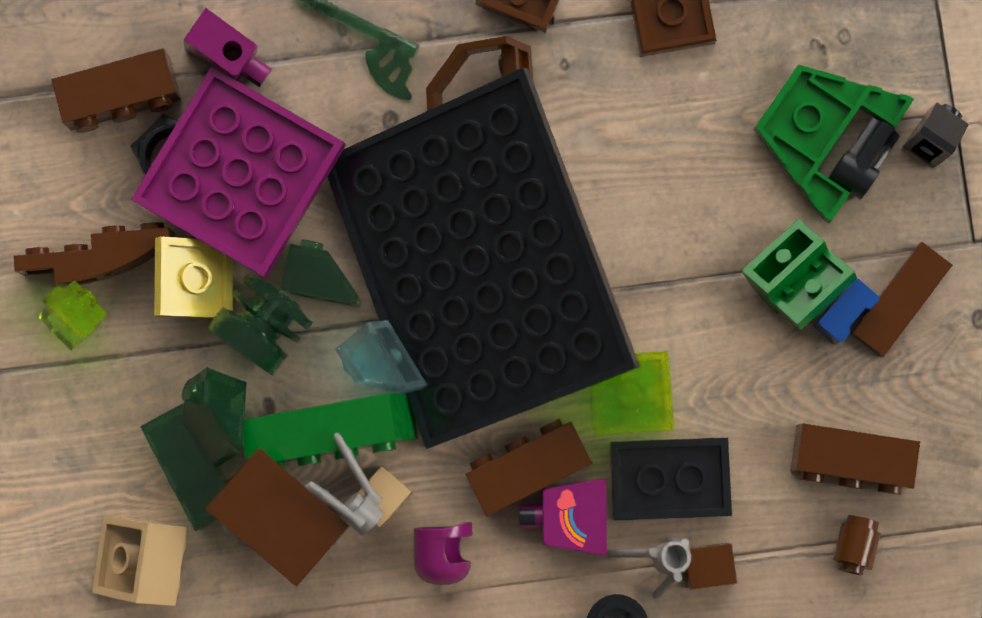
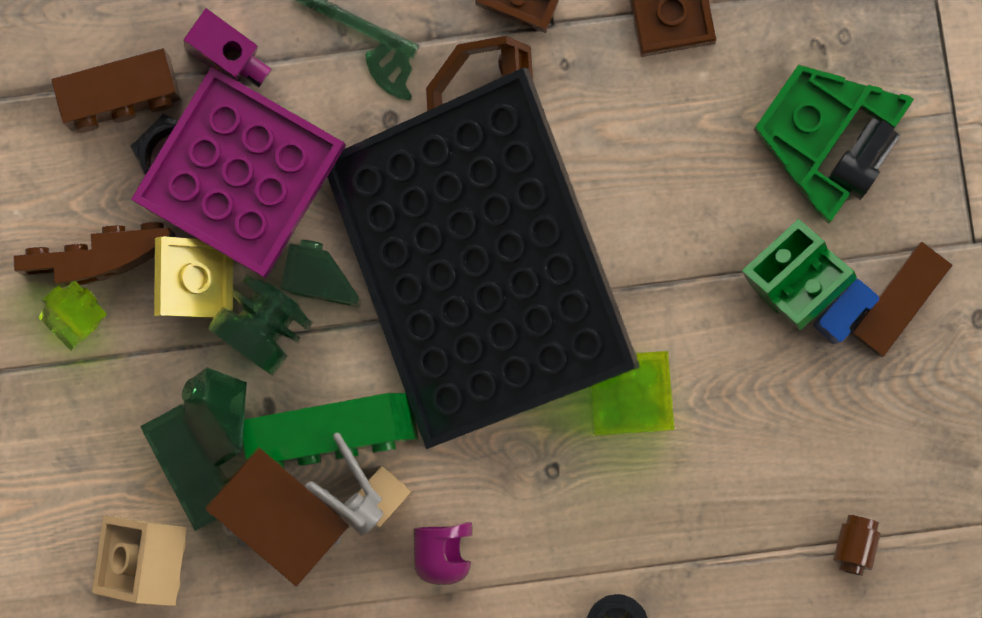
(379, 359): clear light blue slope -> none
(527, 466): reddish brown brick -> none
(570, 517): magenta torso -> none
(668, 558): light grey plant -> none
(670, 478): black plate -> none
(710, 566): reddish brown brick -> none
(855, 458): reddish brown brick -> none
(937, 134): black slope -> none

